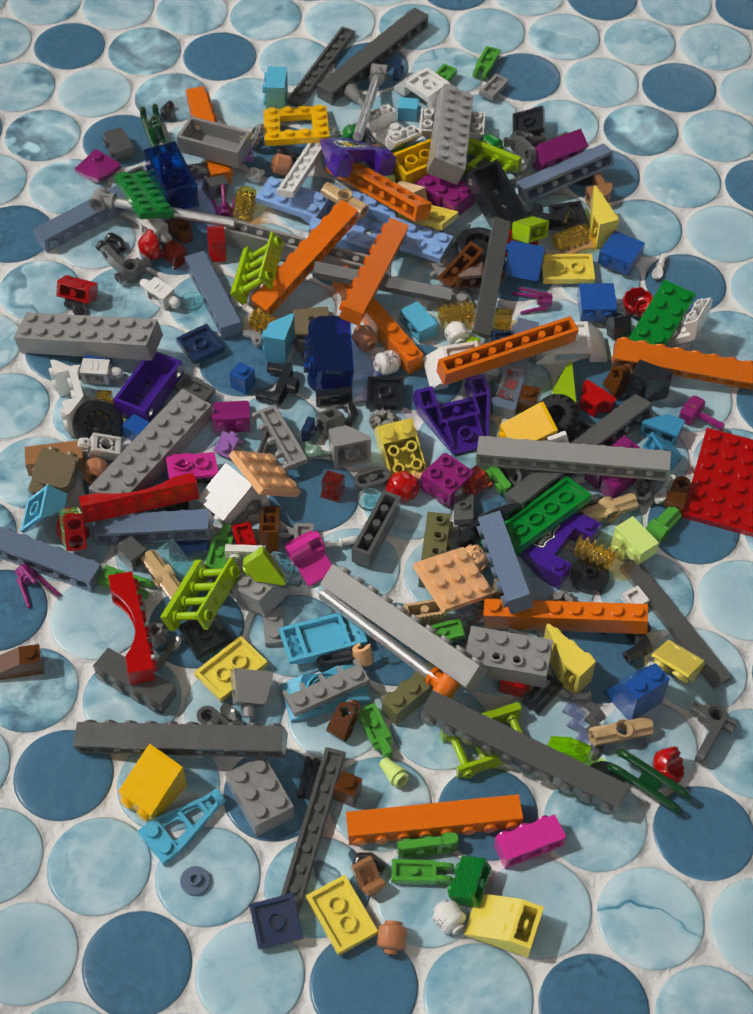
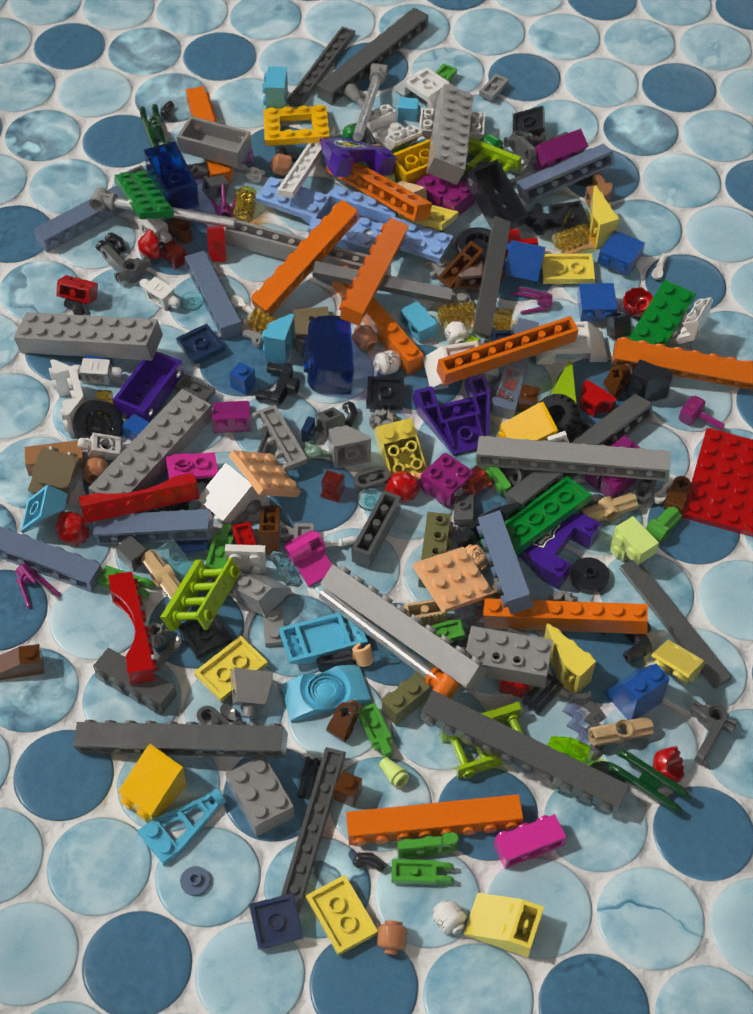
(64, 515): red piece -> none
(97, 167): magenta plate -> none
(118, 145): dark grey brick -> none
(227, 443): medium lavender bracket -> none
(250, 261): lime fence -> none
(256, 134): light grey gear -> none
(263, 567): lime slope -> none
(326, 689): light grey hinge -> none
(333, 396): black tile -> none
(336, 195): tan piece -> none
(368, 876): medium nougat bracket -> none
(398, 69): dark blue plate -> none
(469, 881): green brick -> none
(486, 61): bright green hinge -> none
(530, 229): lime brick -> none
(595, 552): clear yellow piece -> none
(635, 596): white plate -> none
(656, 442): dark azure slope -> none
(666, 426): dark azure slope -> none

